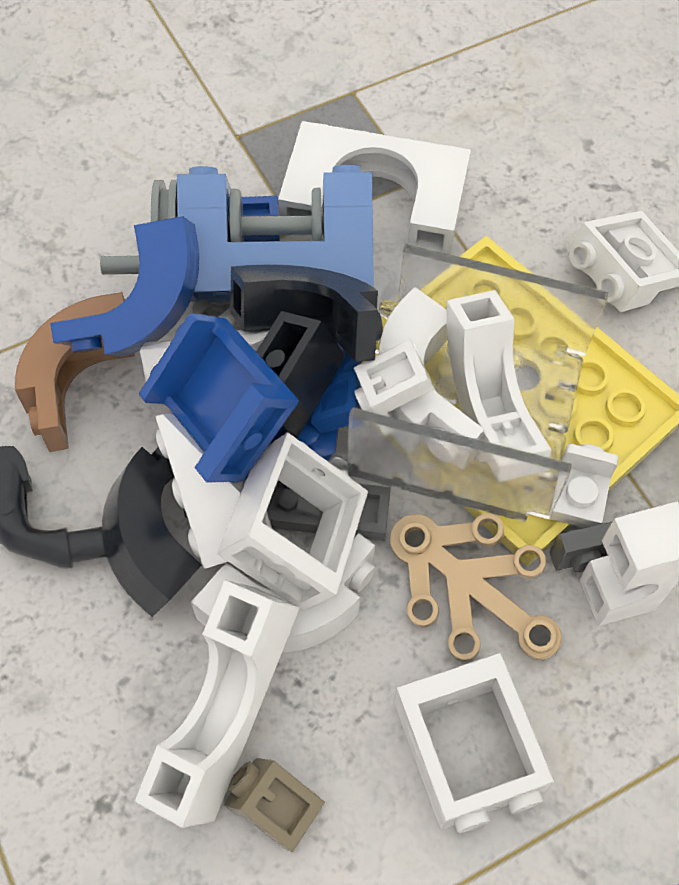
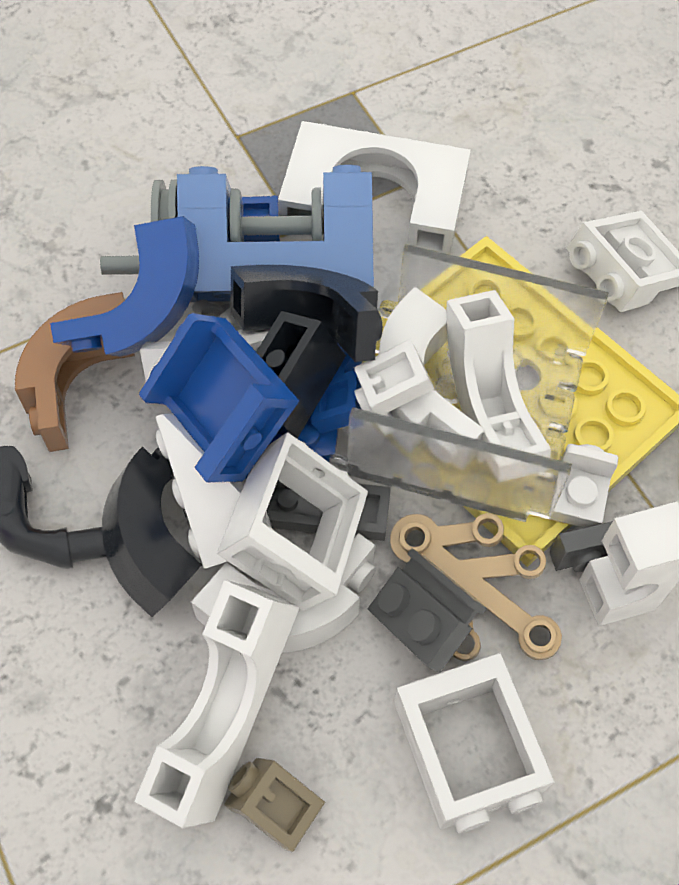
(426, 610): none -> dark grey plate

